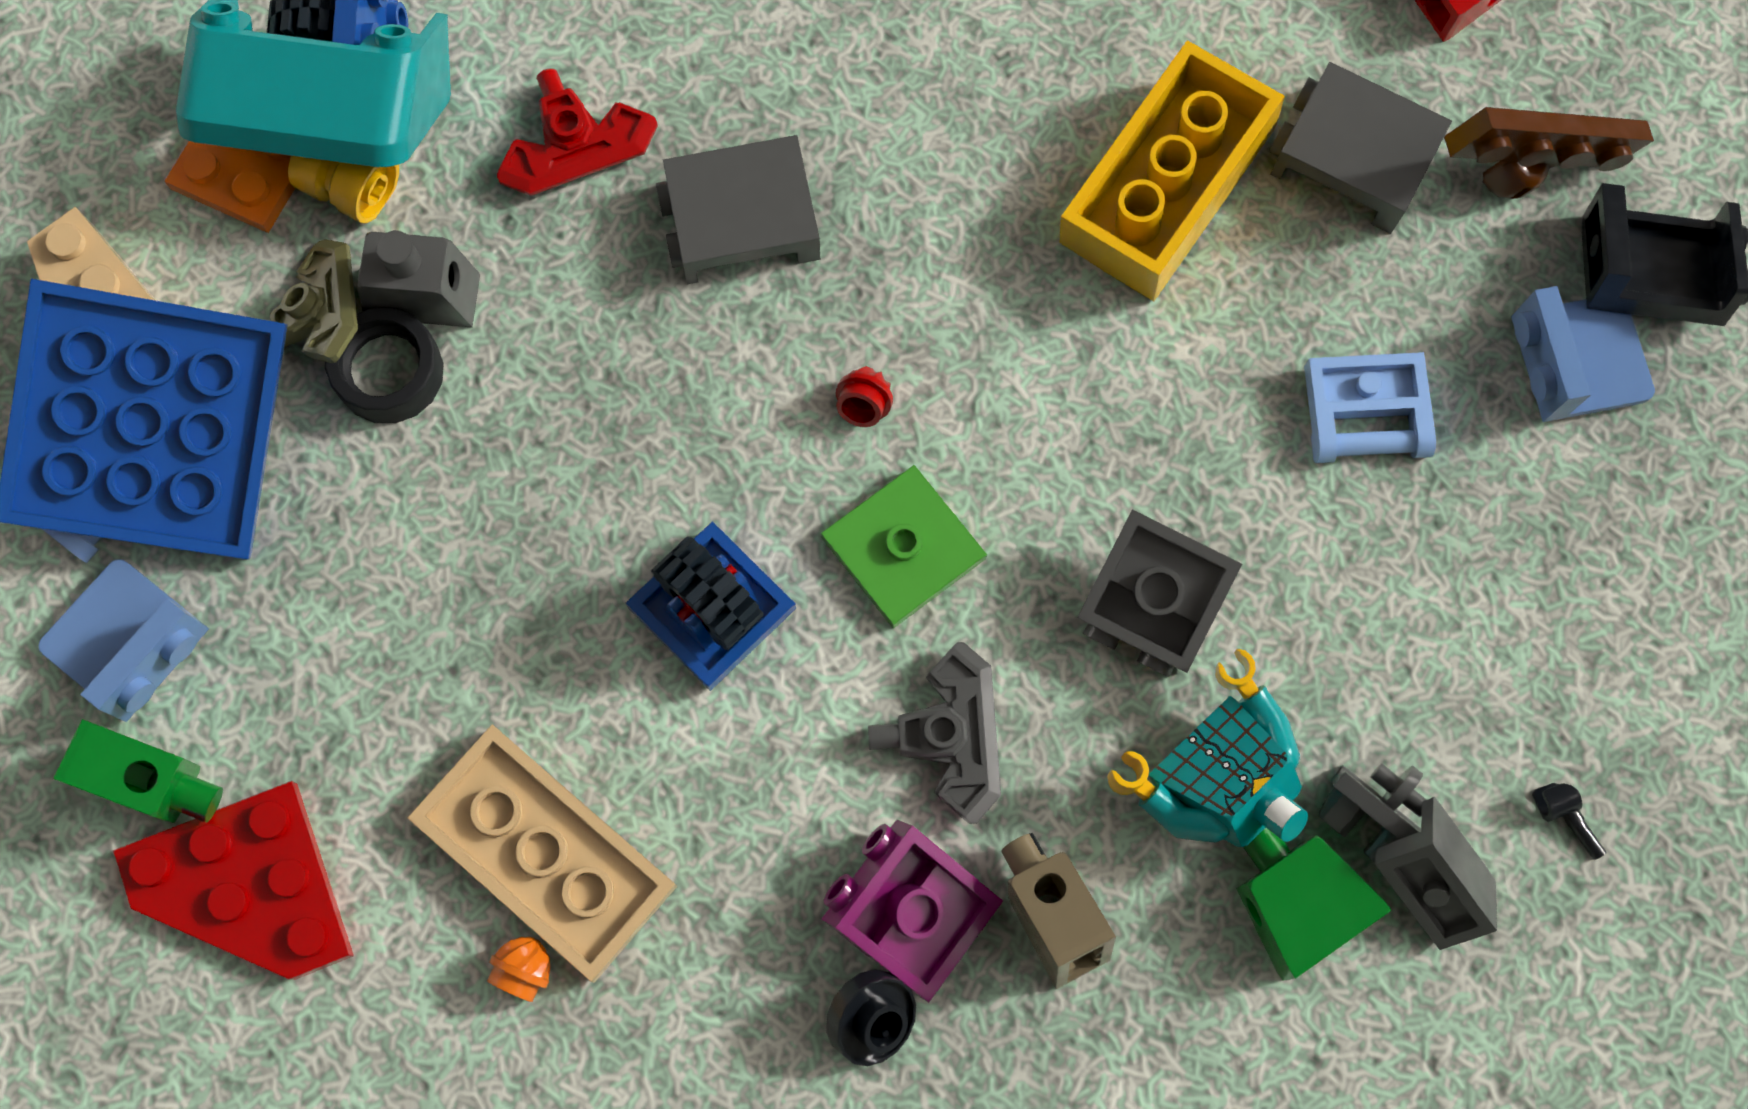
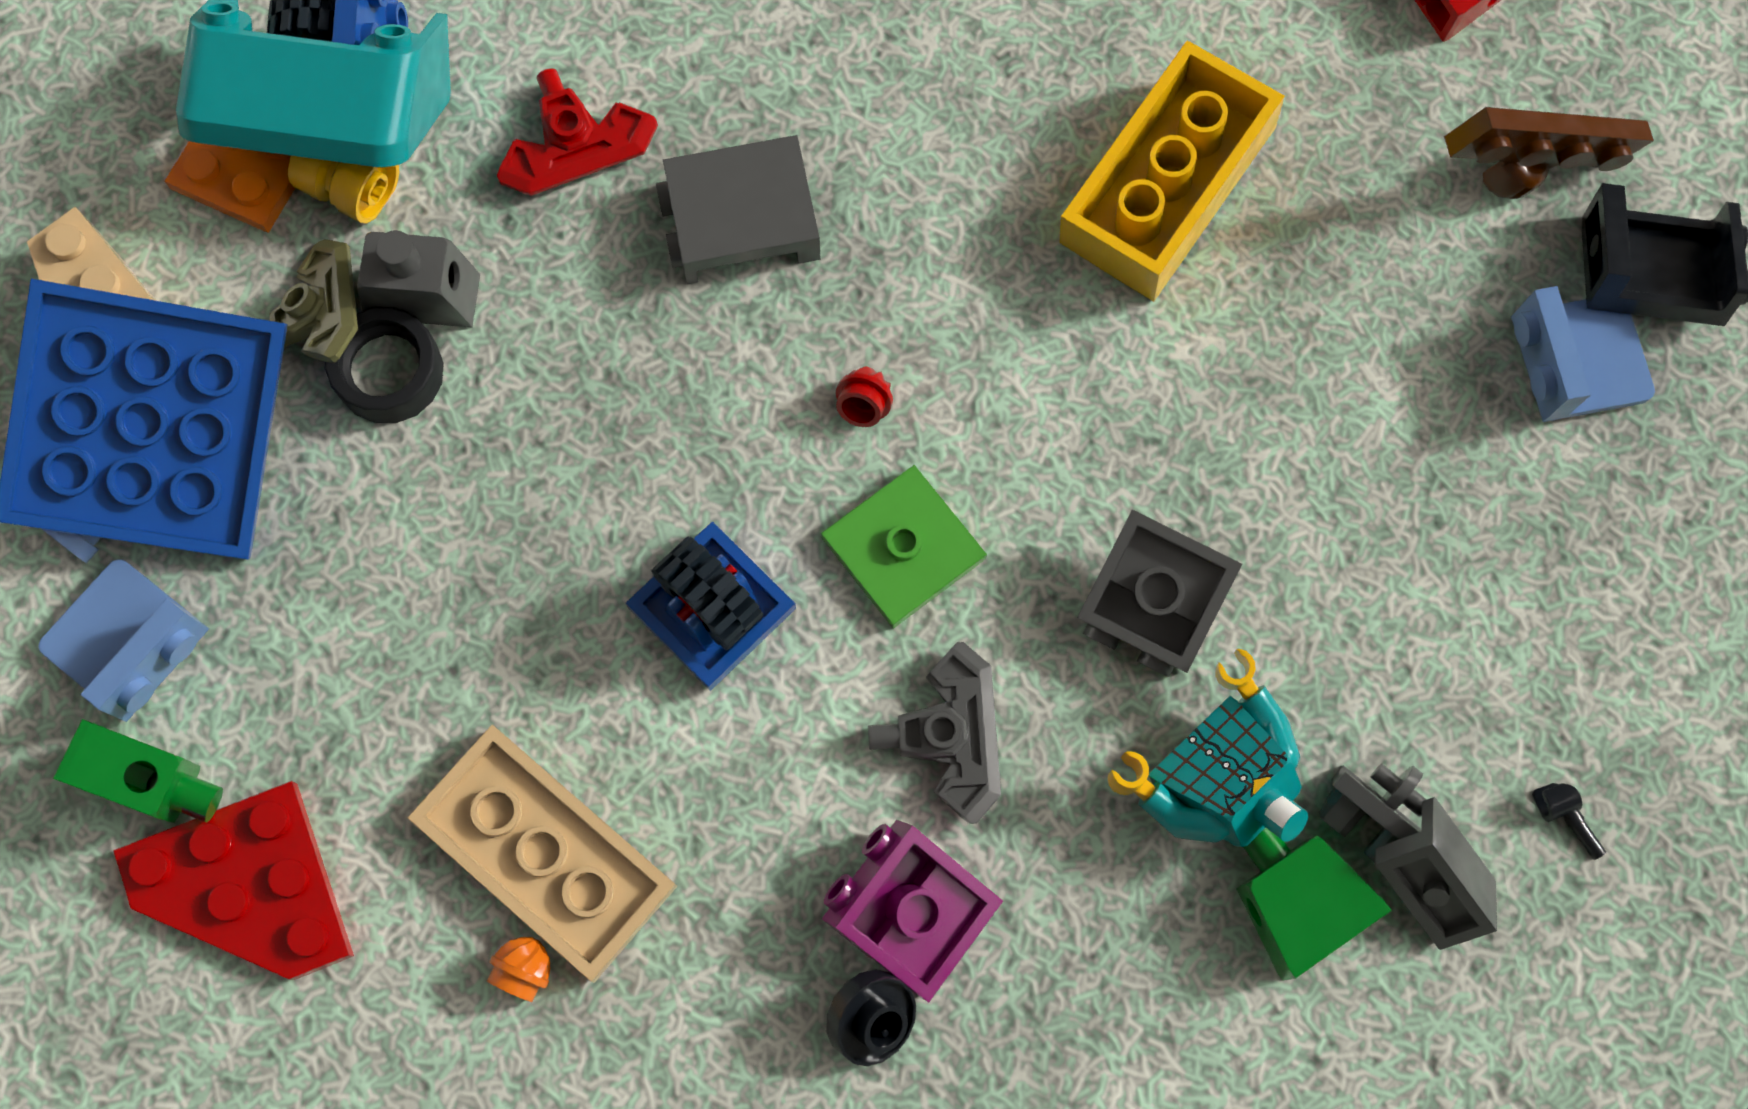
(1066, 934): dark tan torso -> none
(1360, 142): dark grey panel -> none
(1364, 389): light blue plate -> none

